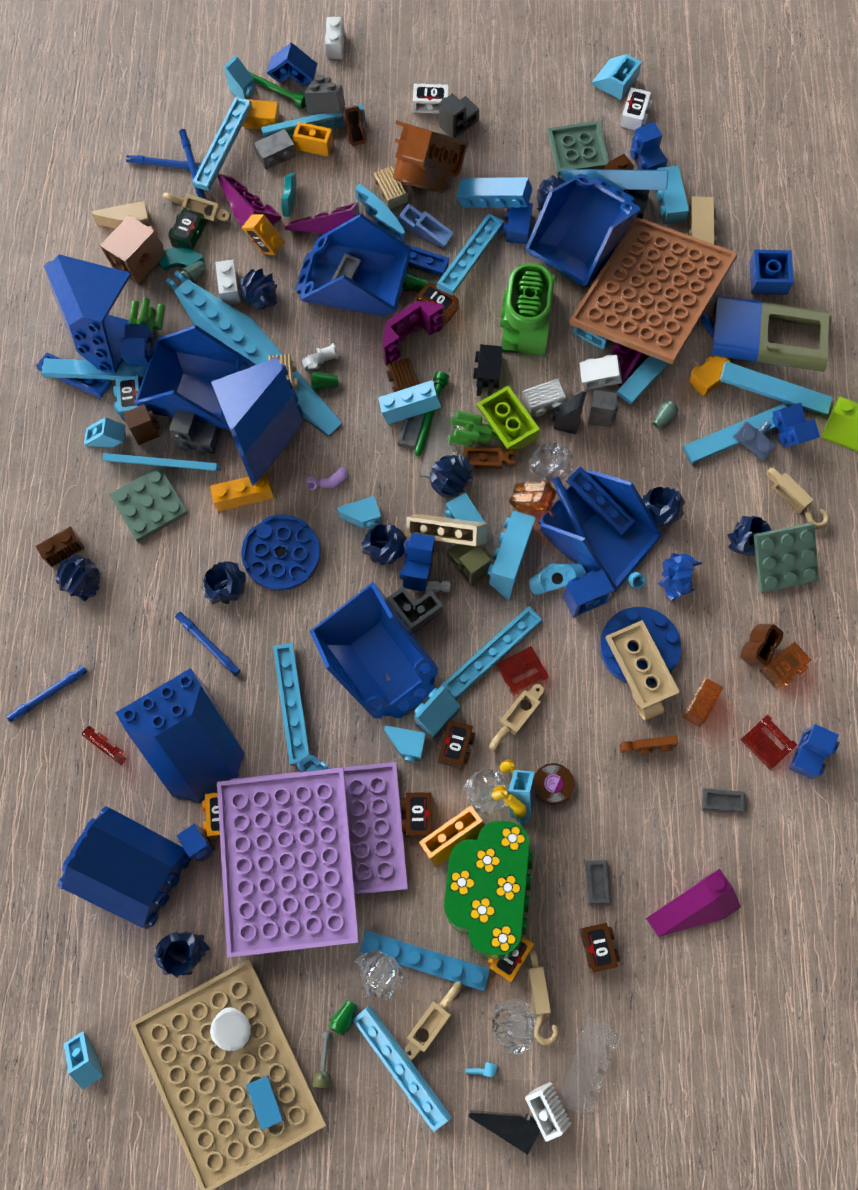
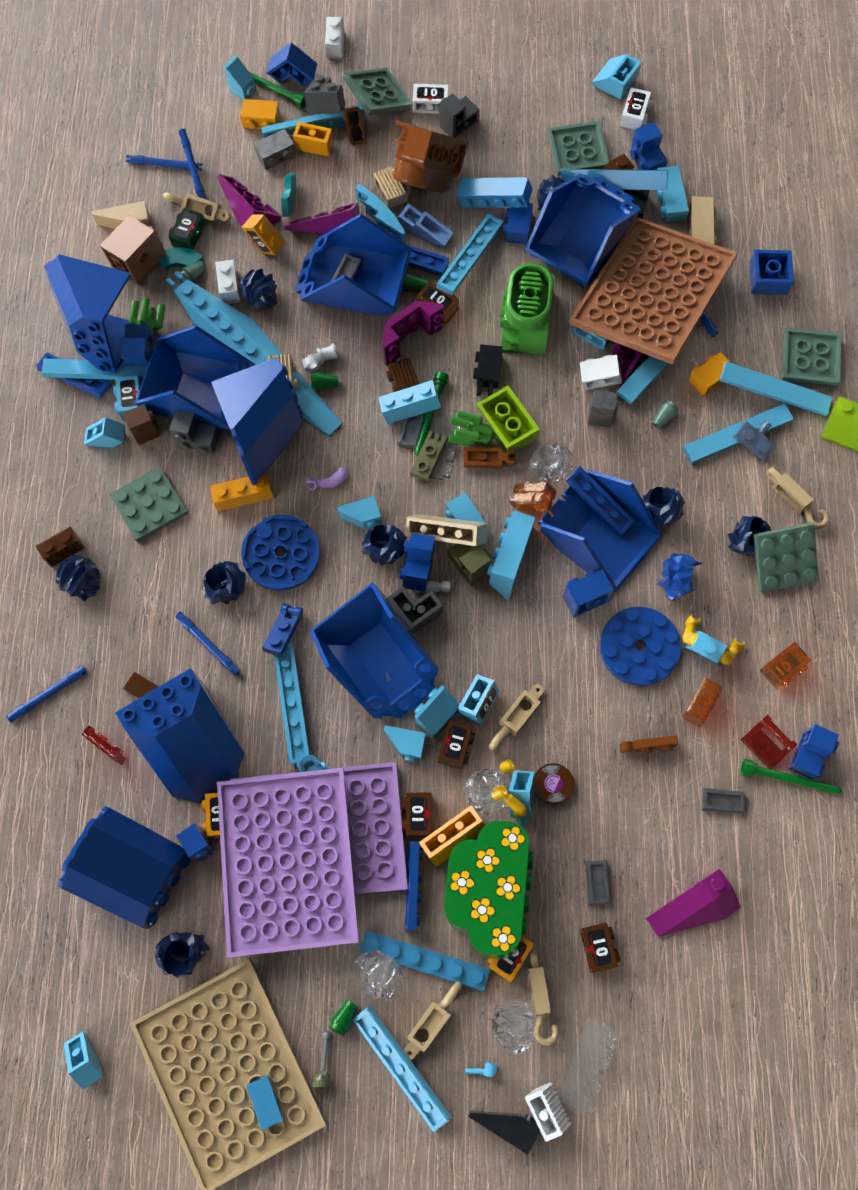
(139, 686): none -> reddish brown tile
(161, 462): medium azure tile -> none
(222, 144): medium azure tile -> none
(230, 1029): white piece -> none
(282, 630): none -> blue plate
(377, 91): none -> sand green plate
(414, 876): none -> blue plate
(428, 456): none -> olive hinge
(451, 475): dark blue hair -> none
(479, 699): none -> medium azure brick
(492, 652): medium azure tile -> none
(518, 665): clear red plate -> none
(543, 398): white brick -> none
(543, 581): medium azure piece -> none
(562, 493): blue piece -> none
(569, 414): black slope -> none
(635, 581): medium azure hinge -> none
(647, 699): tan hinge -> none
(707, 646): none -> torso
(743, 333): piece -> none
(750, 768): none -> green piece
(762, 644): reddish brown brick -> none
(793, 426): blue brick -> none
(811, 356): none -> sand green plate

